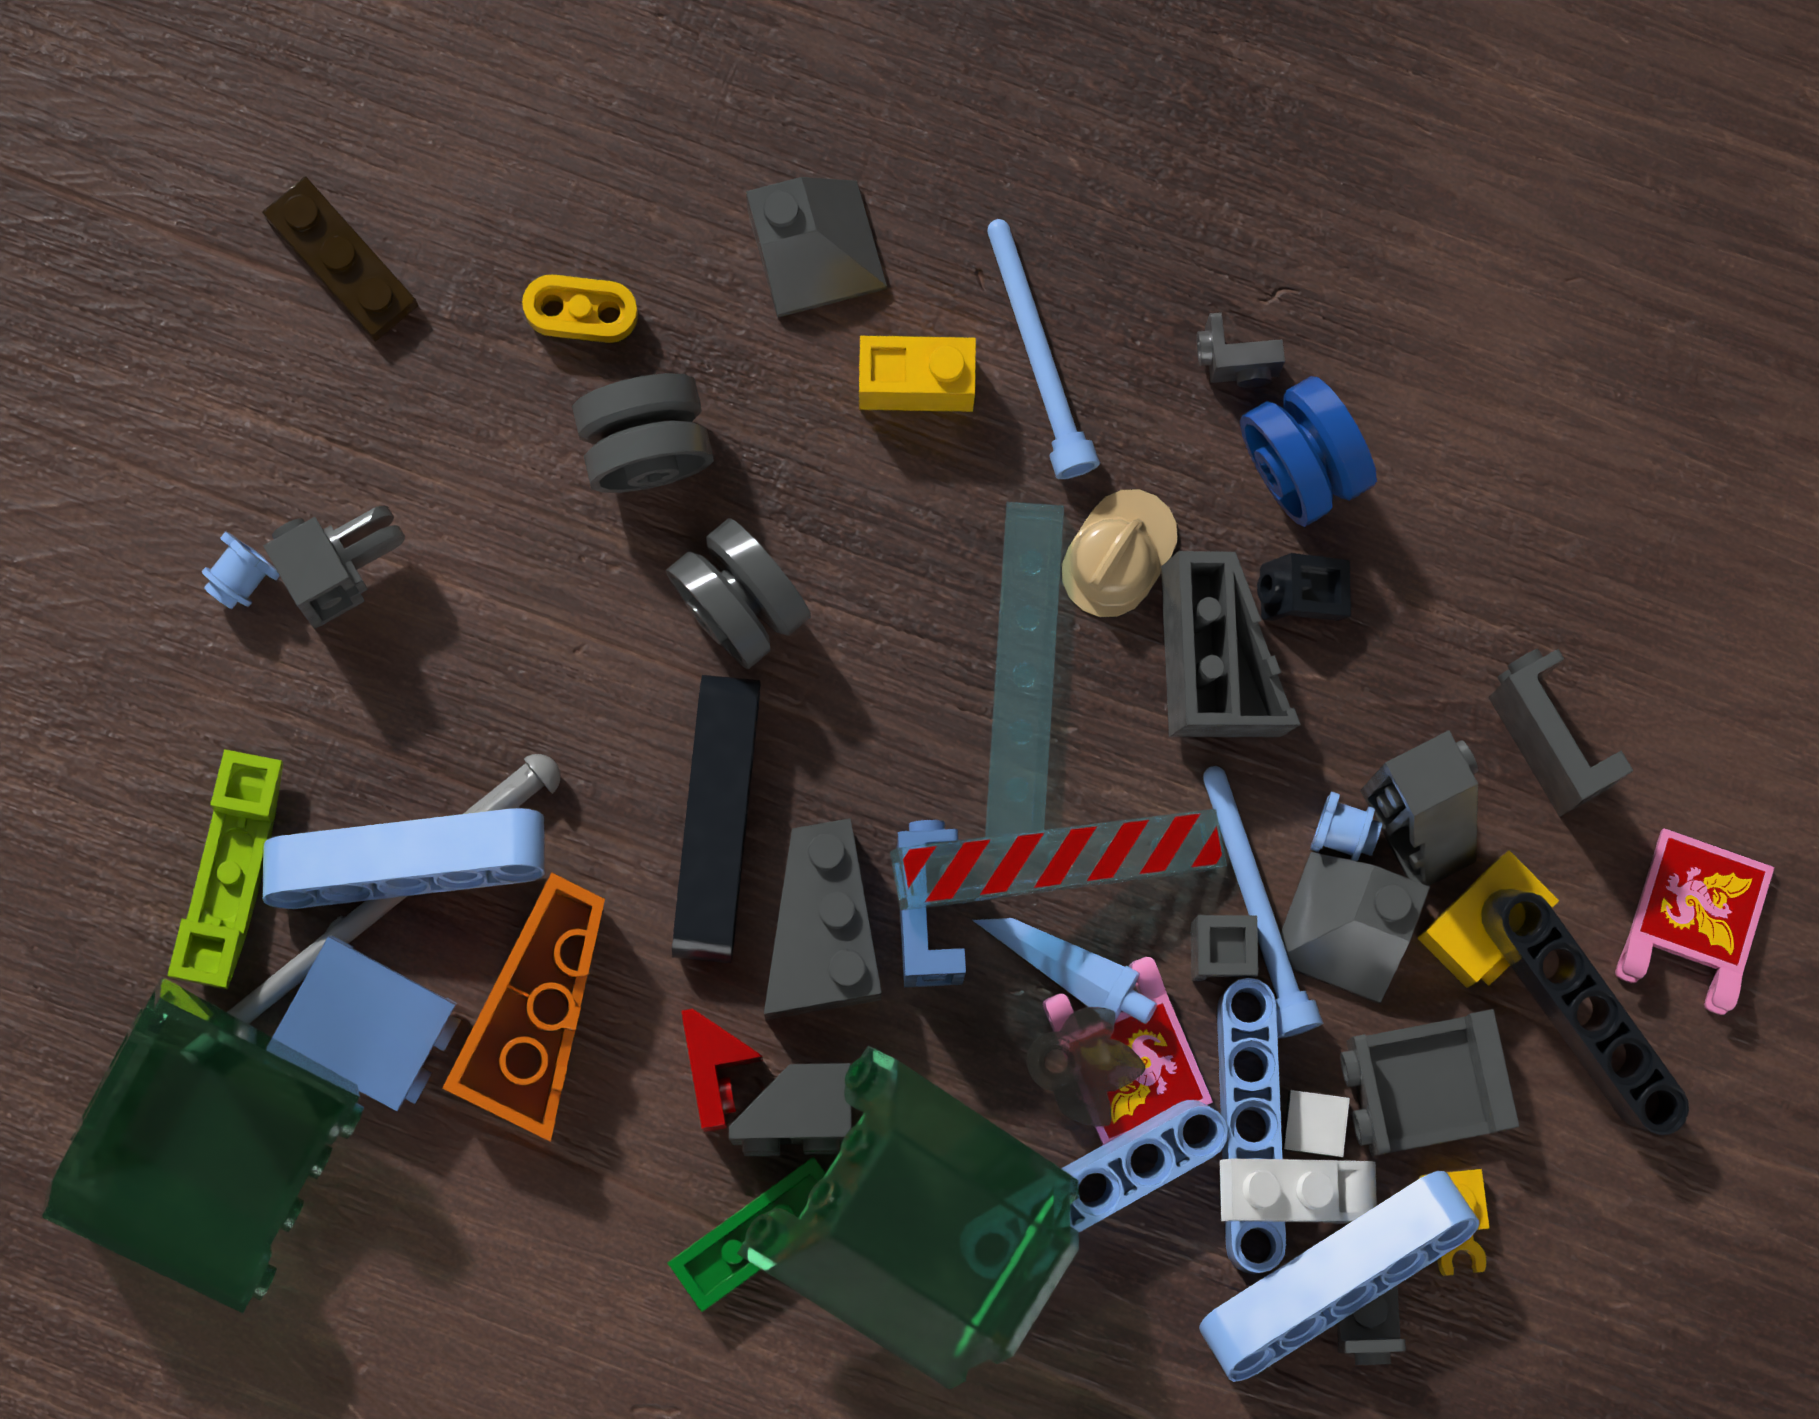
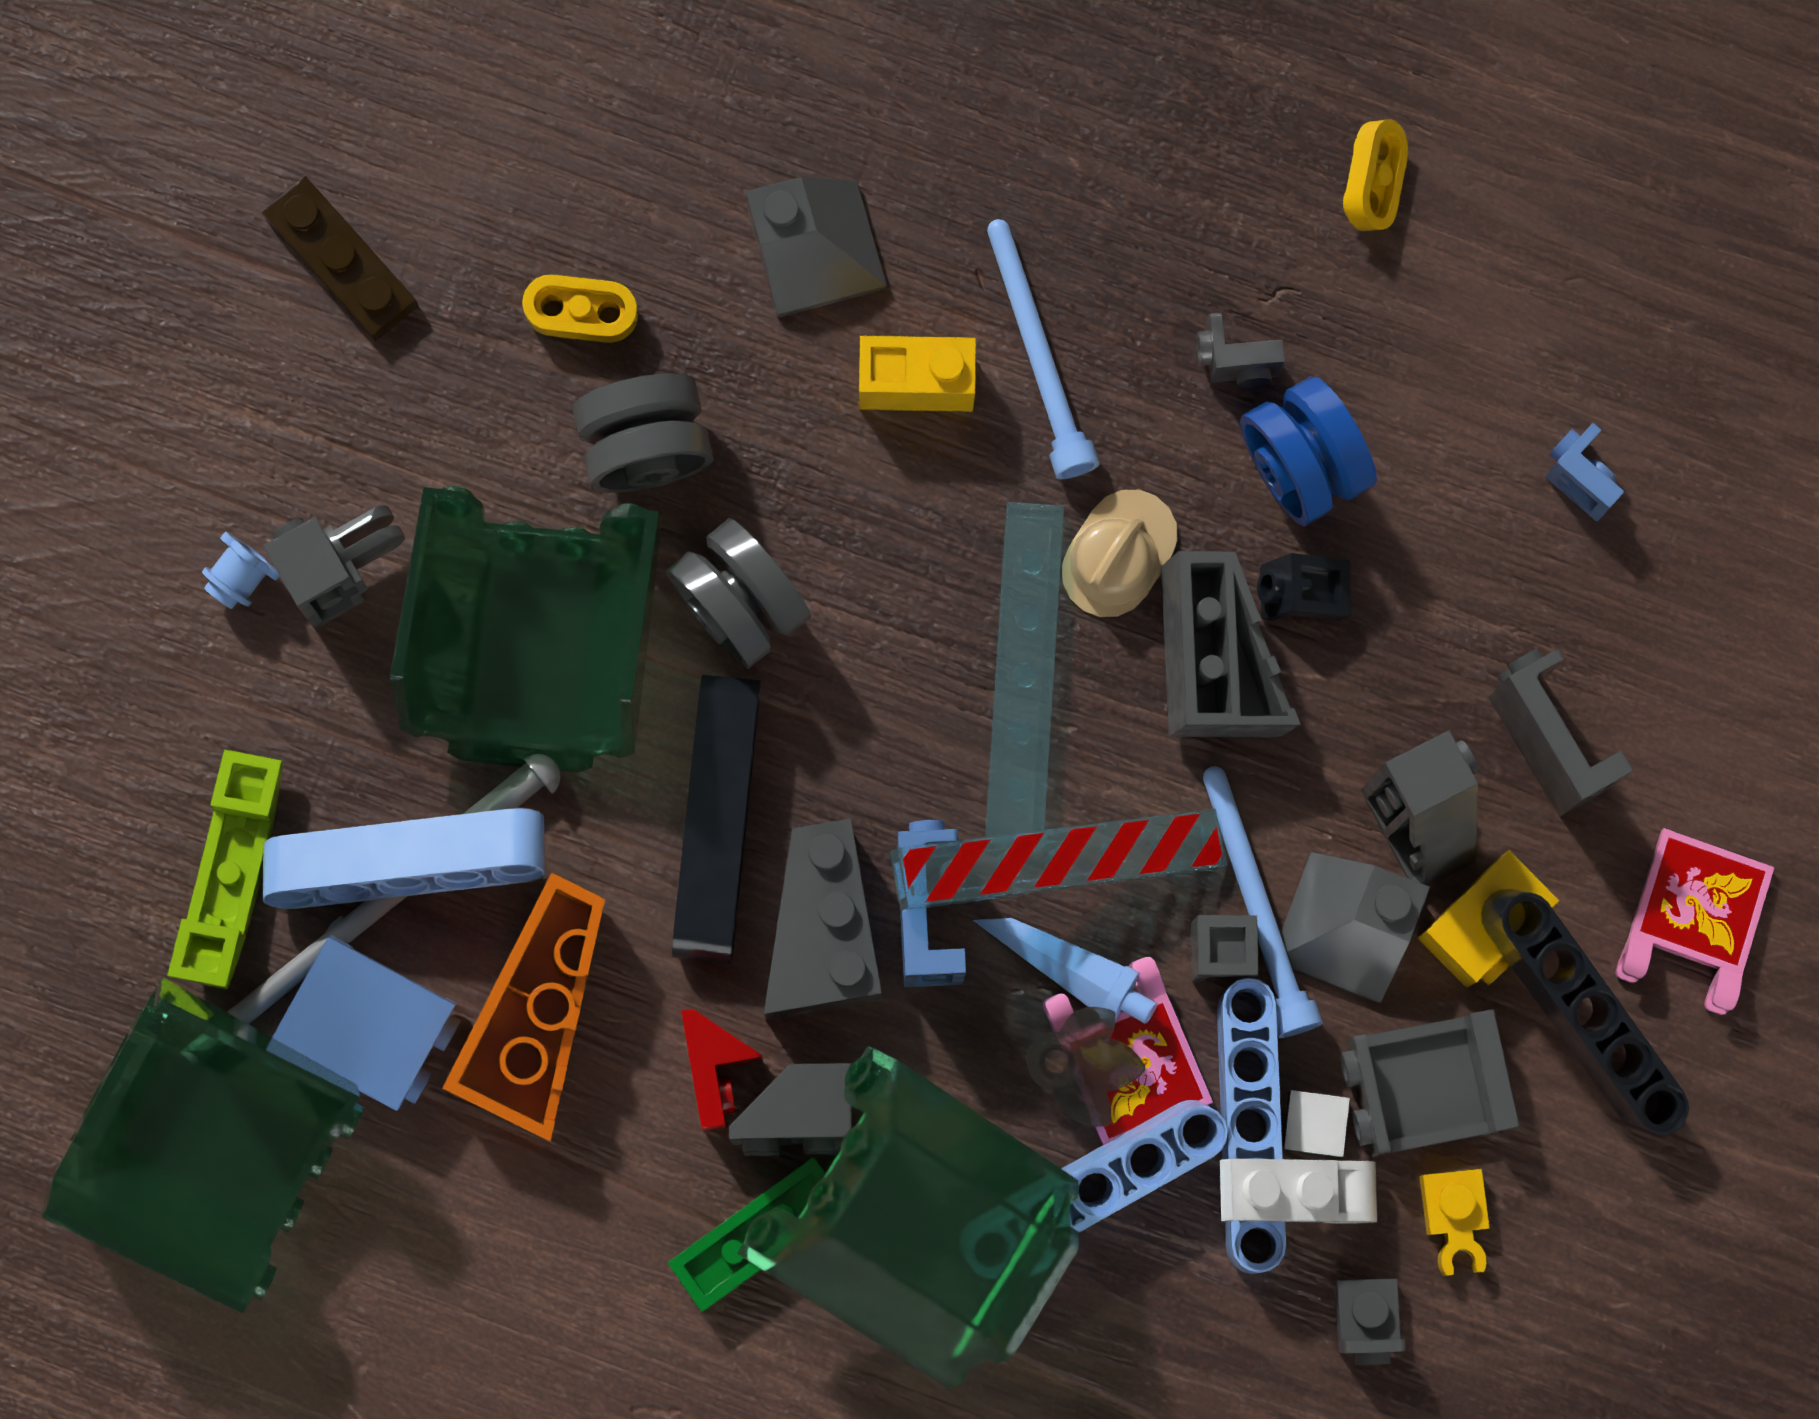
(525, 633): none -> clear green windscreen
(1338, 1276): light blue beam -> none
(1346, 829): light blue brick -> none
(1376, 175): none -> yellow plate
(1583, 481): none -> medium blue bracket

